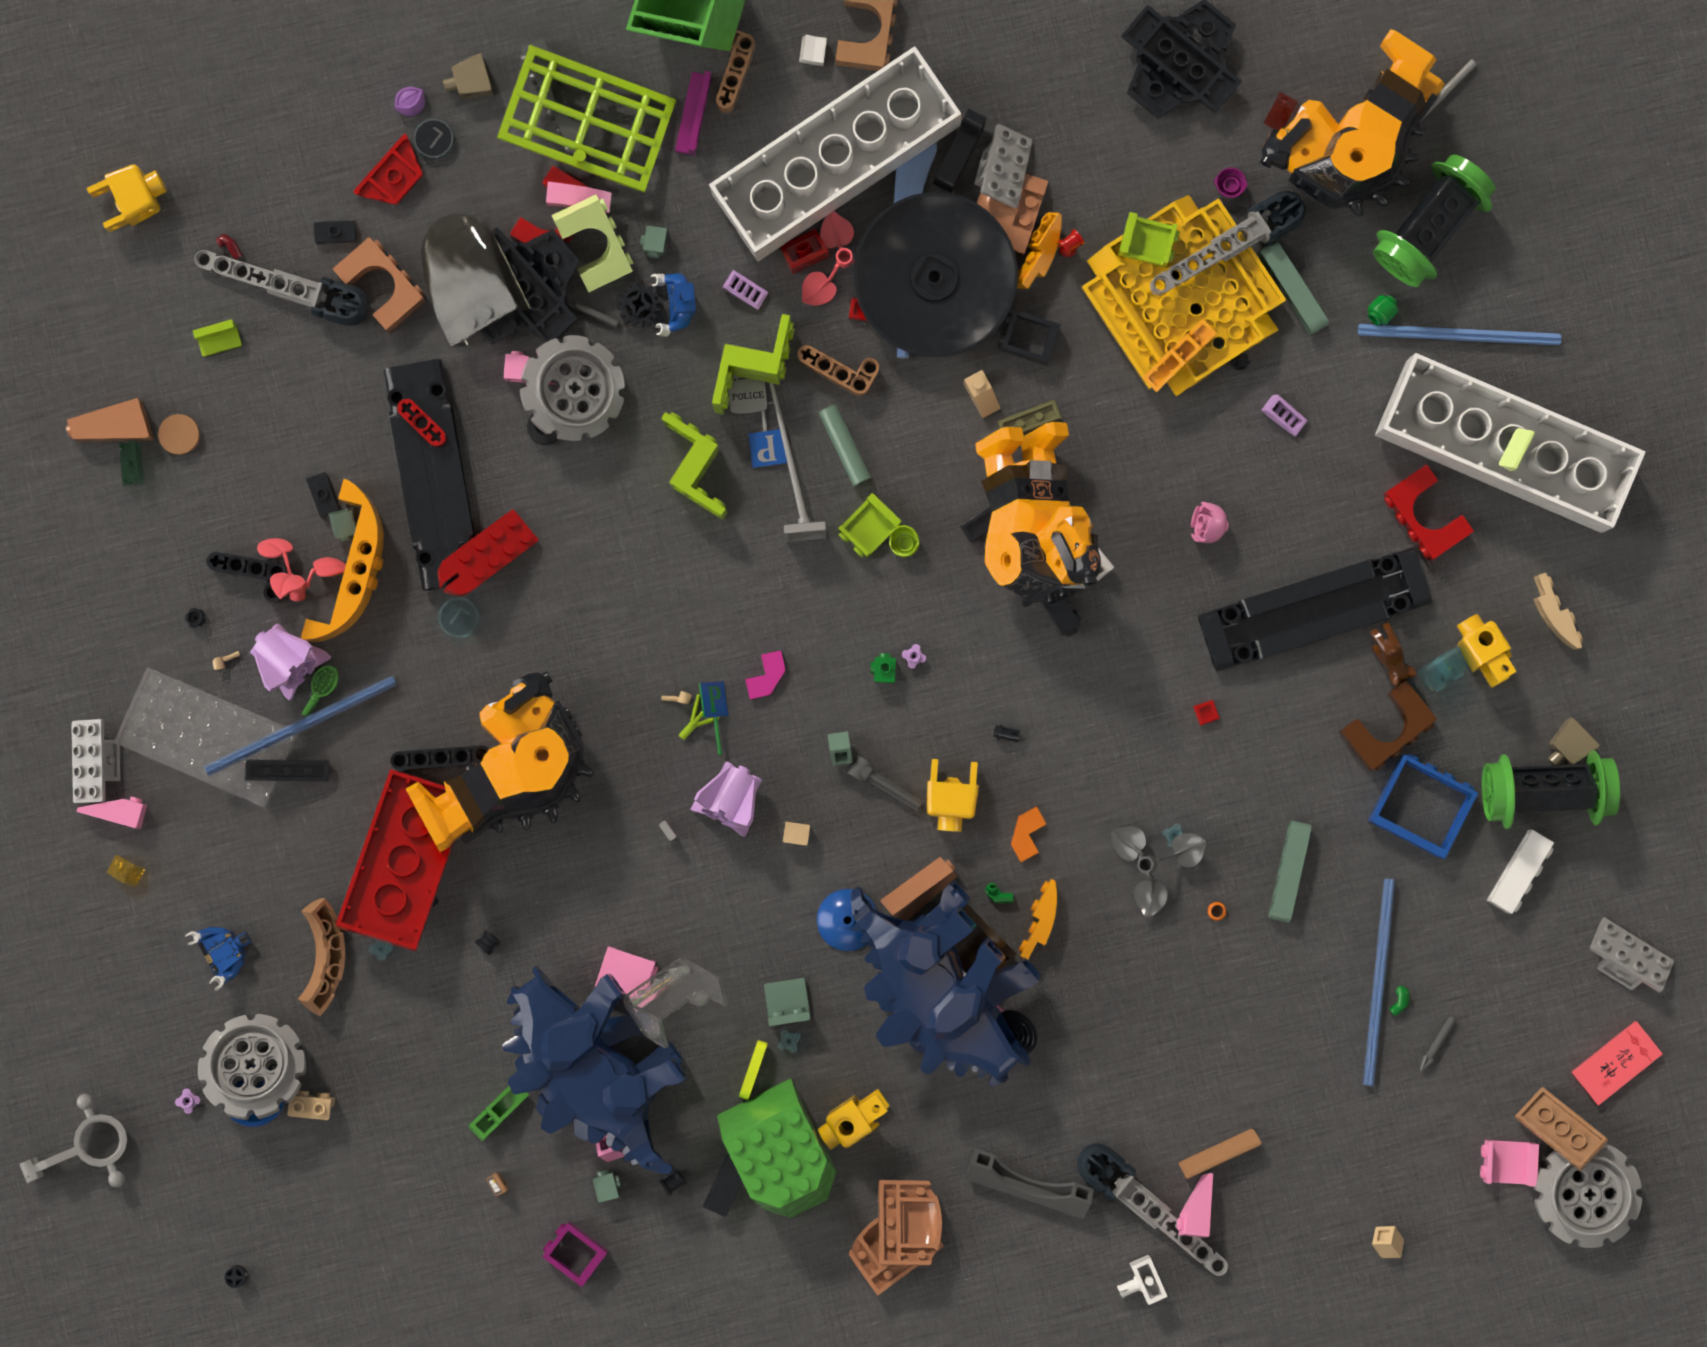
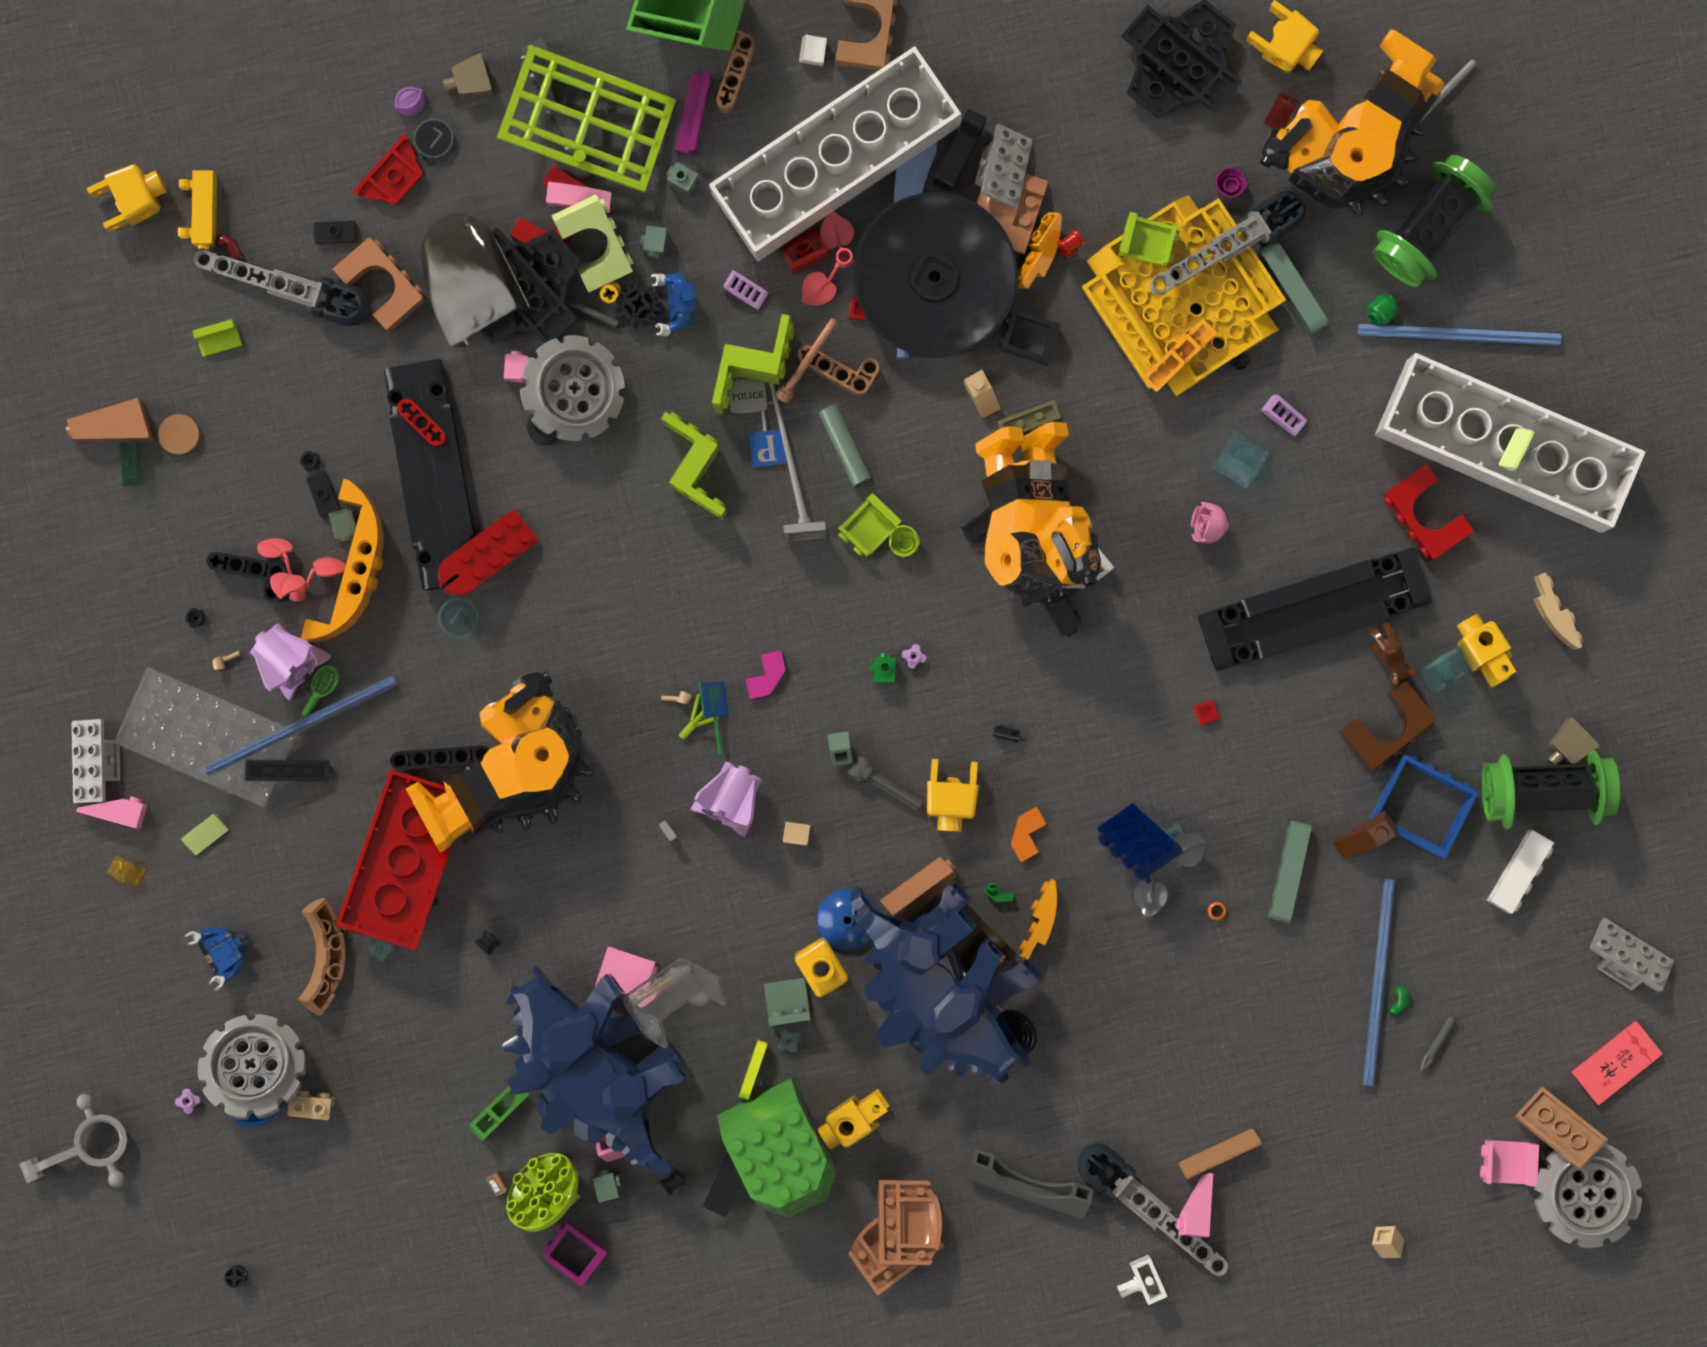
(203, 209): none -> yellow brick
(205, 834): none -> yellowish green slope
(305, 458): none -> black plate
(543, 1192): none -> lime bracket
(612, 286): none -> yellow bush
(682, 178): none -> sand green brick
(785, 392): none -> nougat piece
(821, 952): none -> yellow piece
(1138, 842): none -> clear blue bracket
(1240, 459): none -> clear light blue slope
(1291, 41): none -> yellow piece
(1367, 835): none -> reddish brown slope

